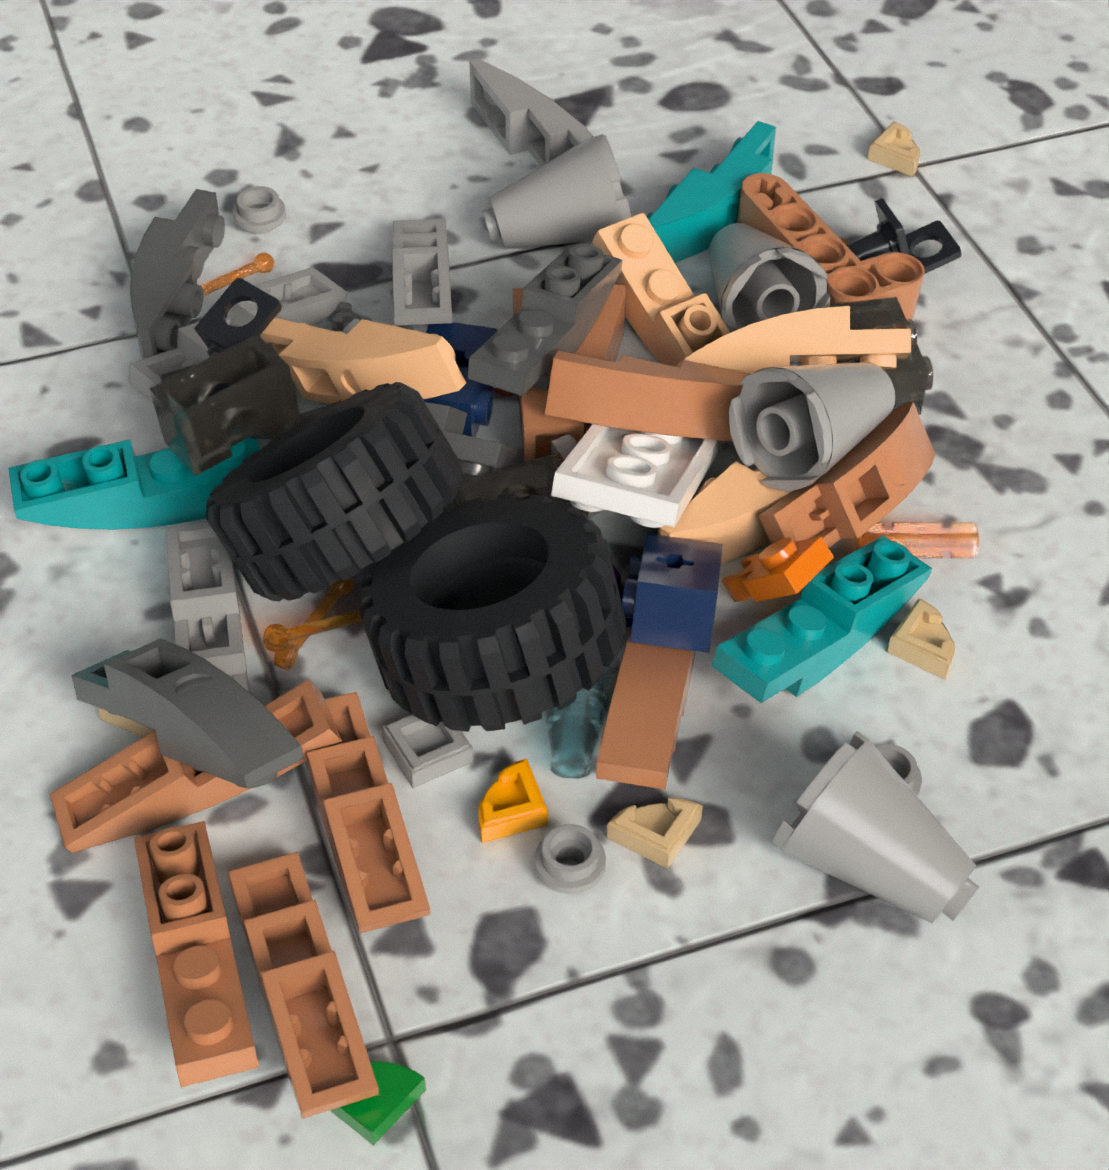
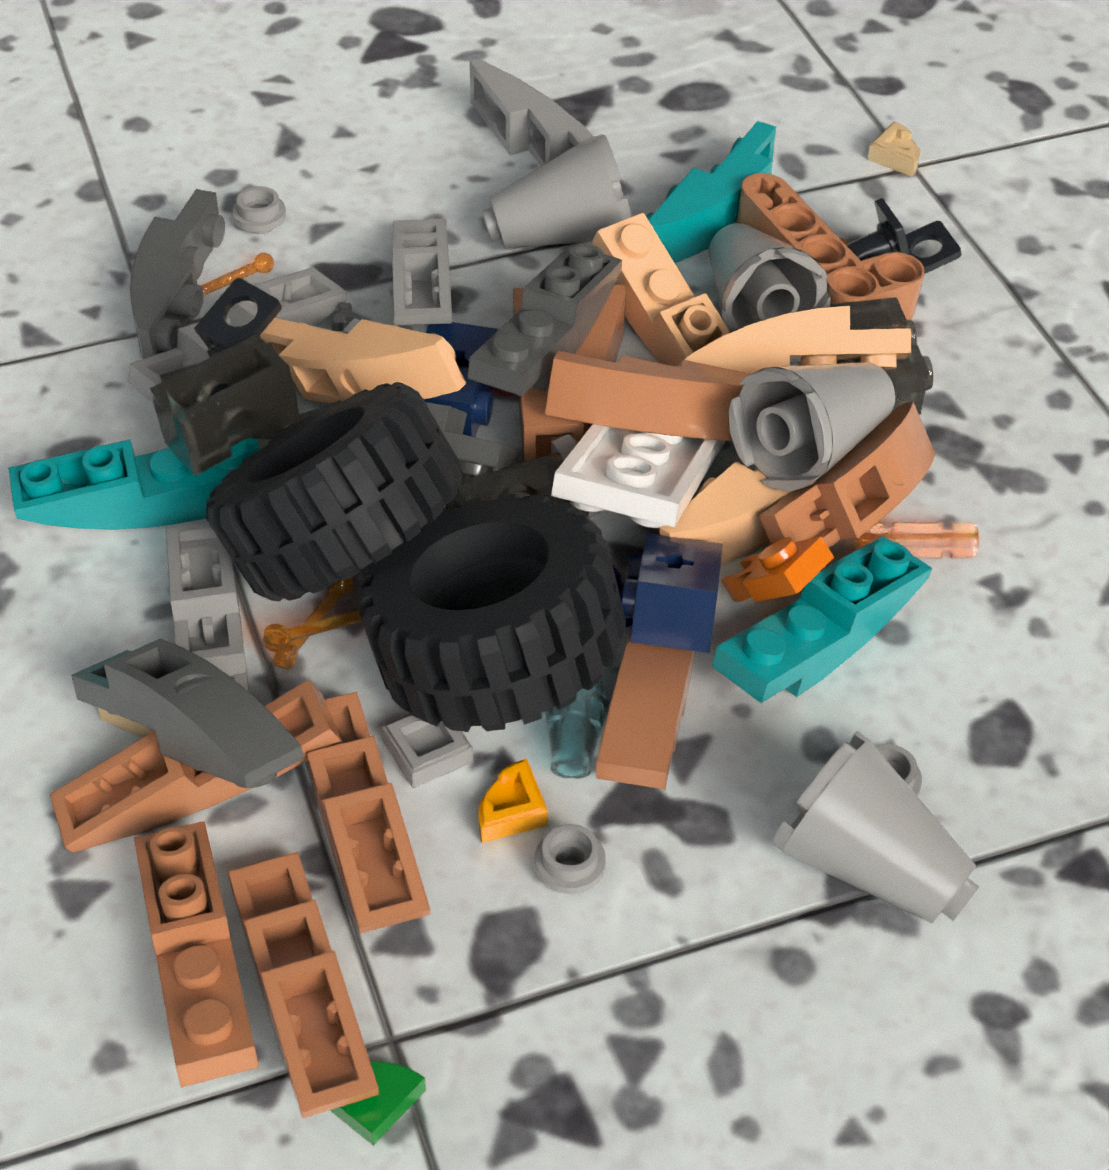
(656, 829): tan tile -> none
(923, 640): tan tile -> none

